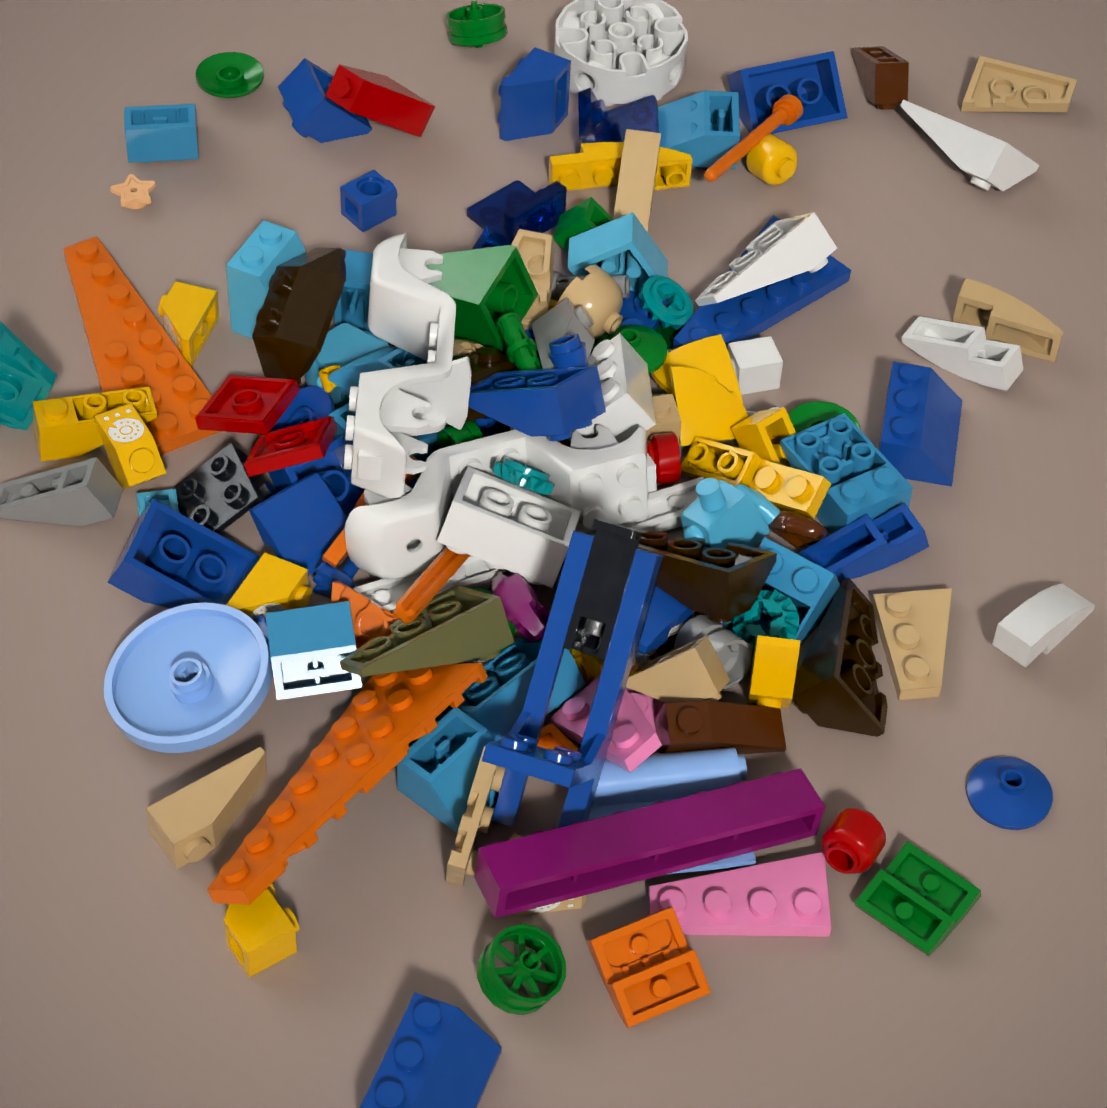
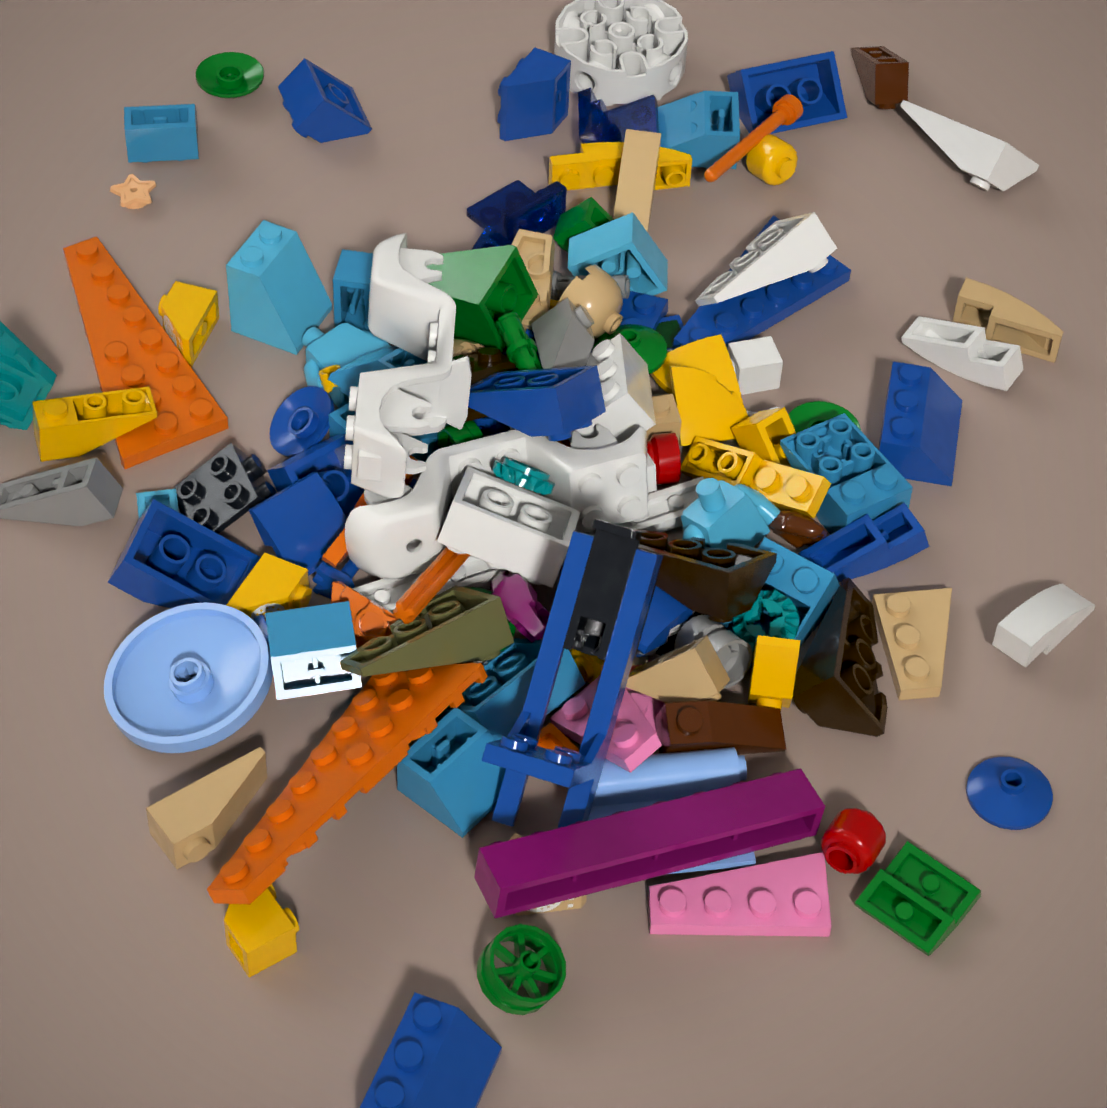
(129, 446): yellow slope -> none
(247, 404): red tile -> none
(291, 446): red tile -> none
(299, 312): dark brown wedge -> none
(368, 200): blue brick -> none
(379, 99): red slope -> none
(475, 820): tan wing -> none
(476, 24): green wheel -> none
(568, 352): blue cone -> none
(648, 967): orange slope -> none
(679, 306): teal gear -> none
(1016, 88): tan wing -> none

